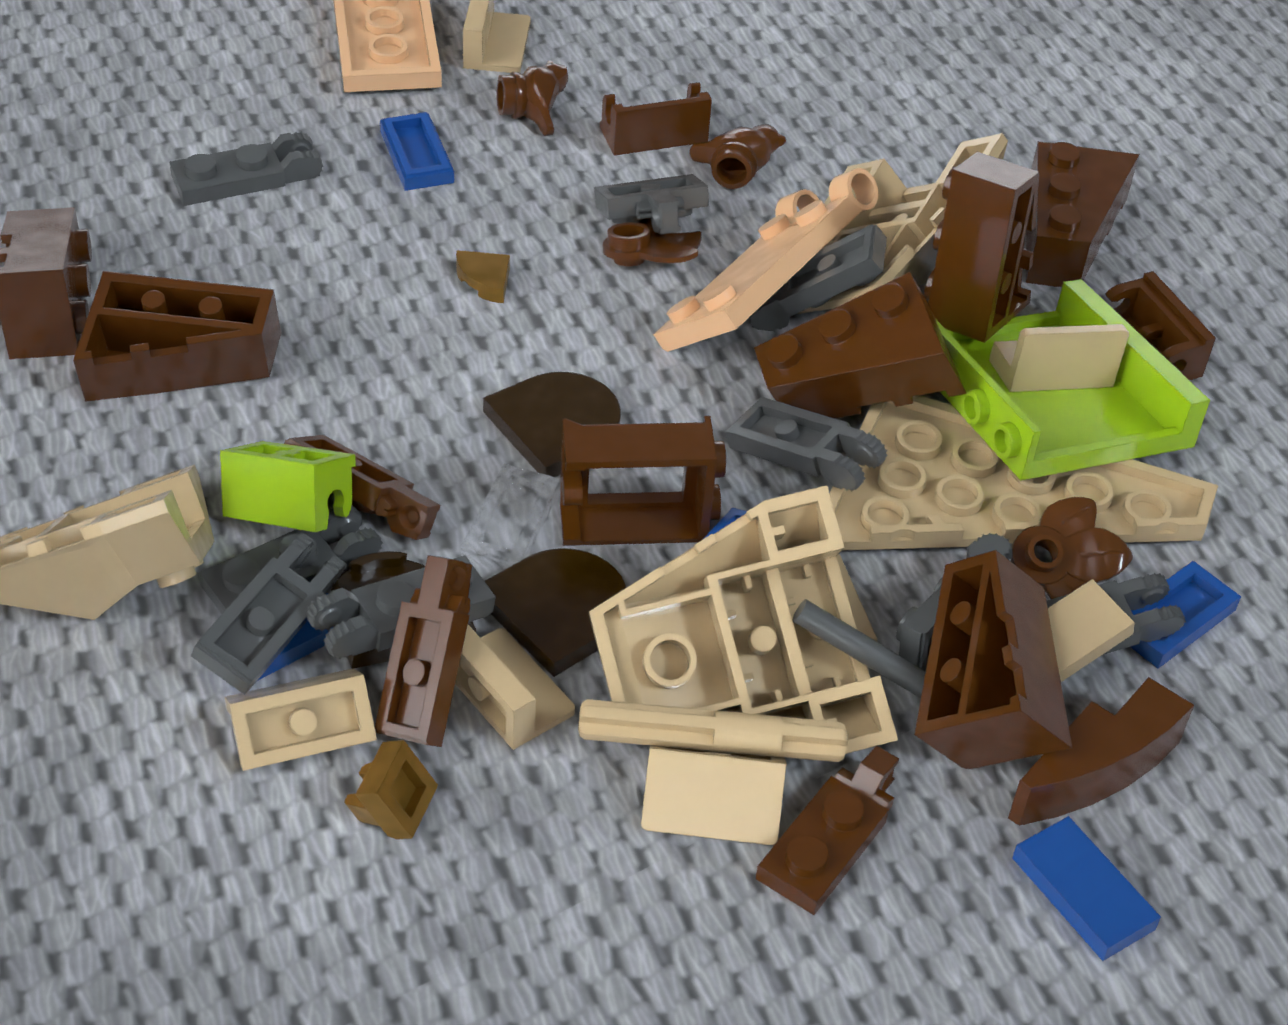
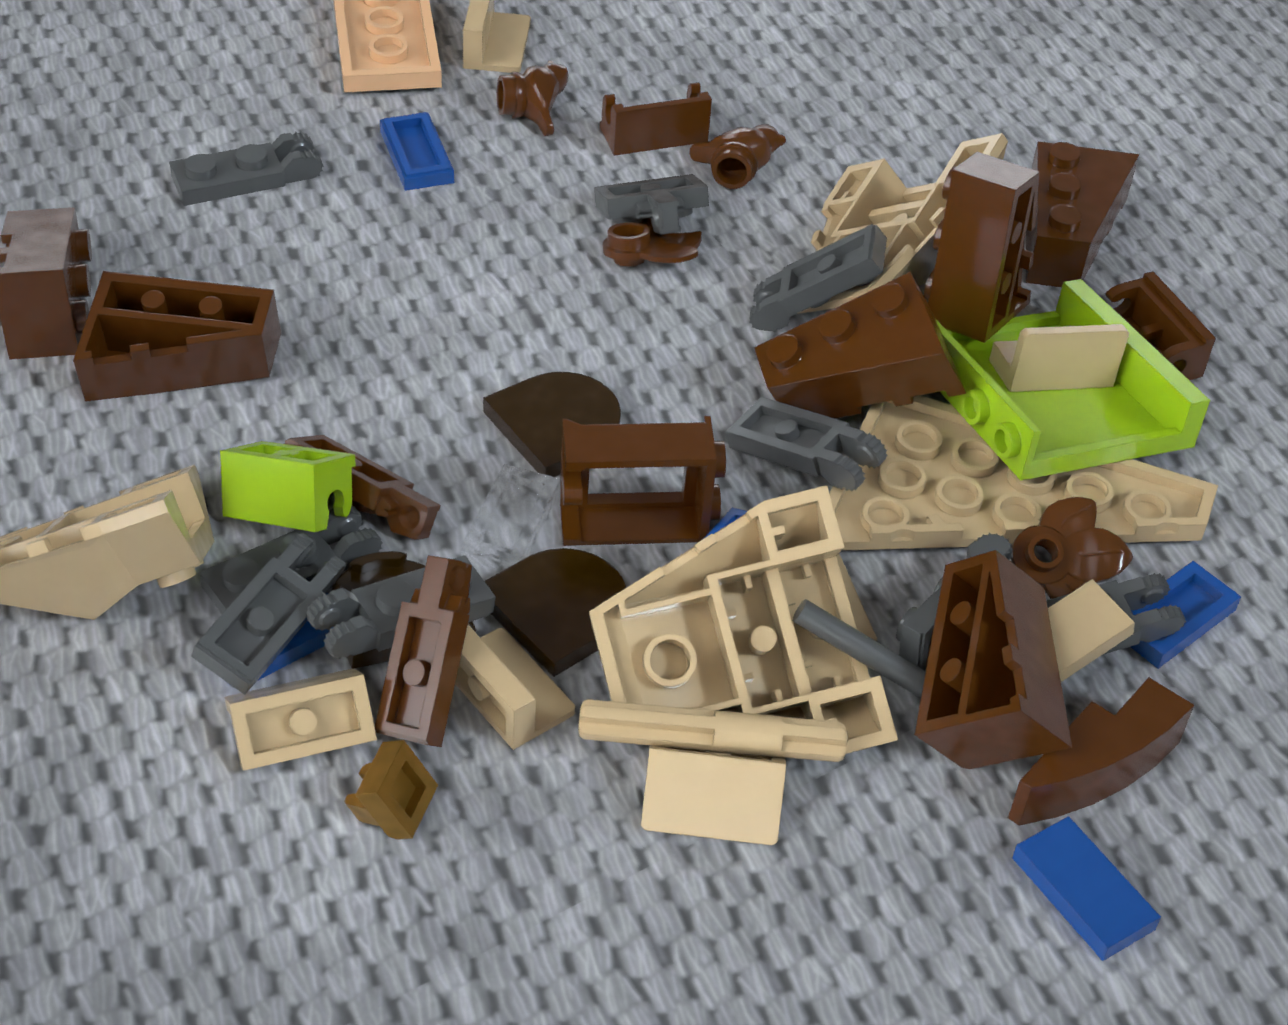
(485, 273): pearl gold tile -> none
(770, 262): light nougat hinge -> none
(831, 833): reddish brown hinge -> none

